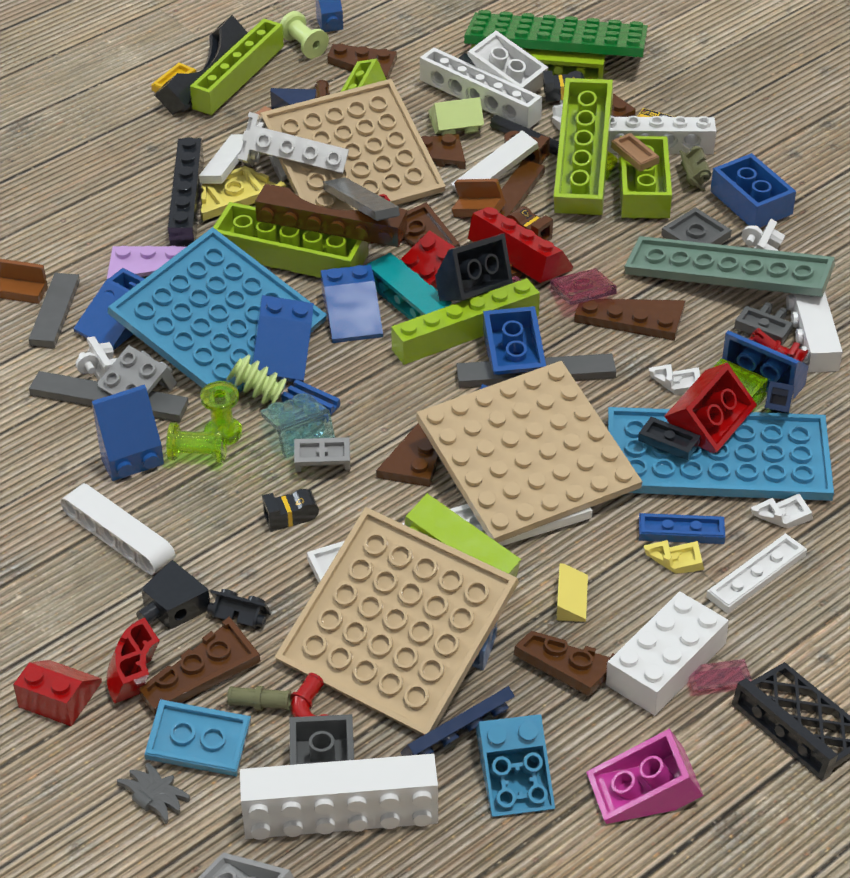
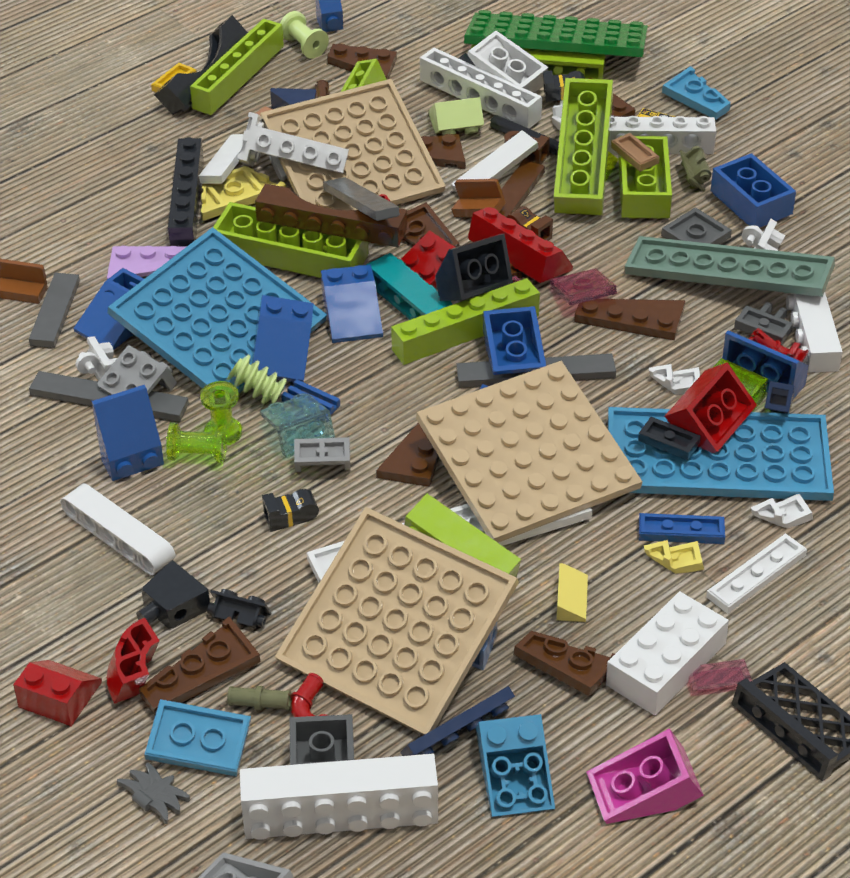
(695, 93): none -> dark azure wing

